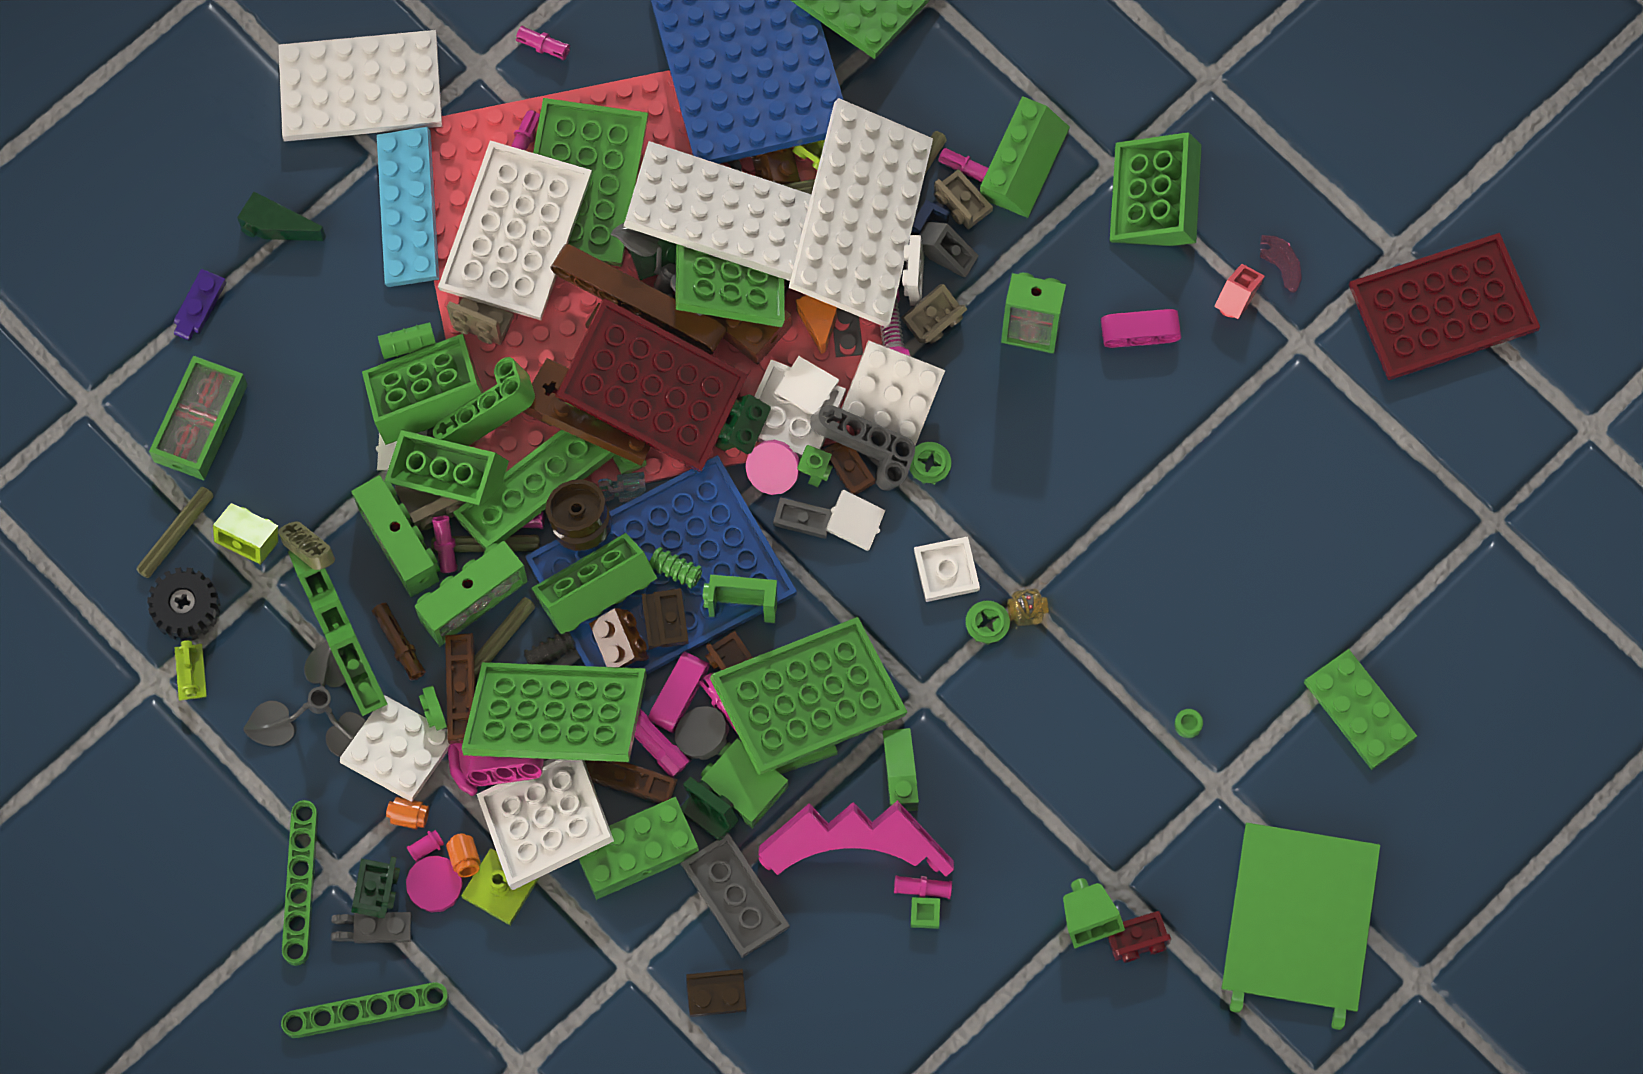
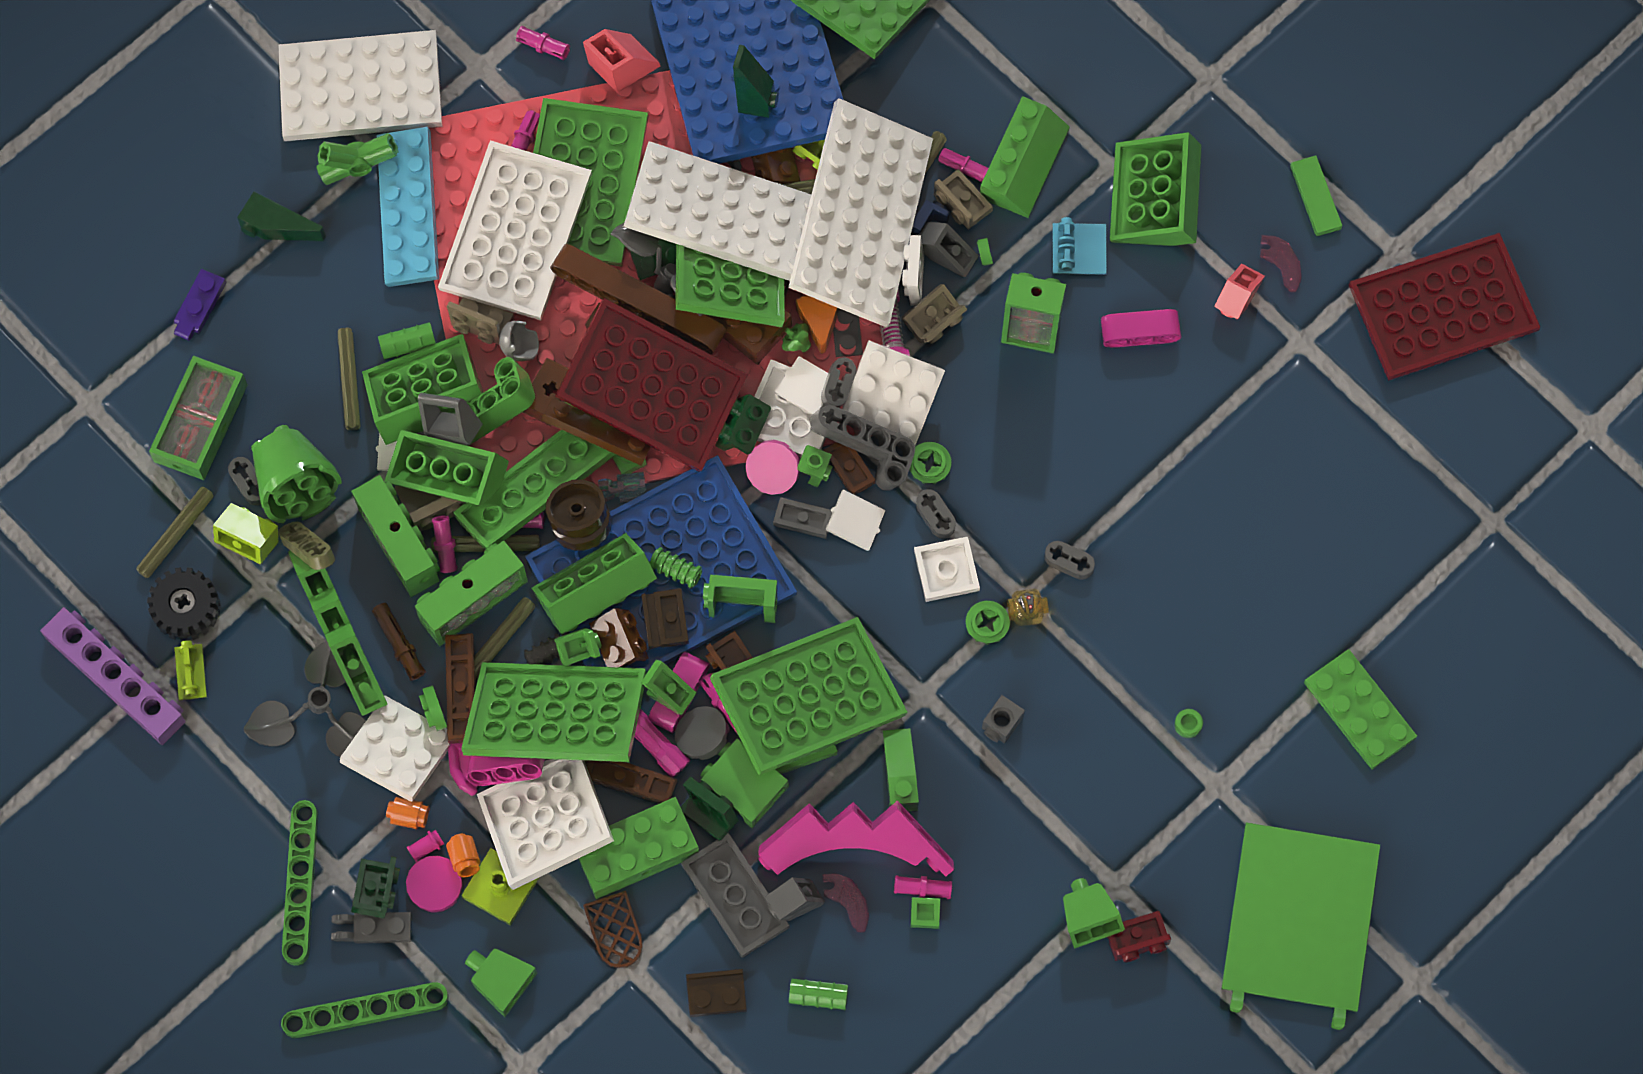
(159, 726): none -> medium lavender brick
(240, 482): none -> dark grey beam
(293, 476): none -> bright green cone
(348, 379): none -> olive axle
(353, 159): none -> bright green piece
(451, 427): none -> dark grey tile
(500, 978): none -> bright green torso
(518, 341): none -> light grey hair
(578, 646): none -> bright green bracket
(604, 900): none -> reddish brown window
(618, 58): none -> coral slope
(668, 688): none -> bright green slope
(753, 85): none -> dark green slope
(794, 899): none -> dark grey slope
(797, 338): none -> bright green piece
(818, 994): none -> bright green axle
(833, 380): none -> dark grey beam
(849, 896): none -> clear pink piece
(931, 517): none -> dark grey beam
(984, 251): none -> bright green tile
(1006, 709): none -> dark grey brick
(1071, 554): none -> dark grey beam
(1079, 248): none -> medium azure hinge
(1316, 196): none -> bright green tile

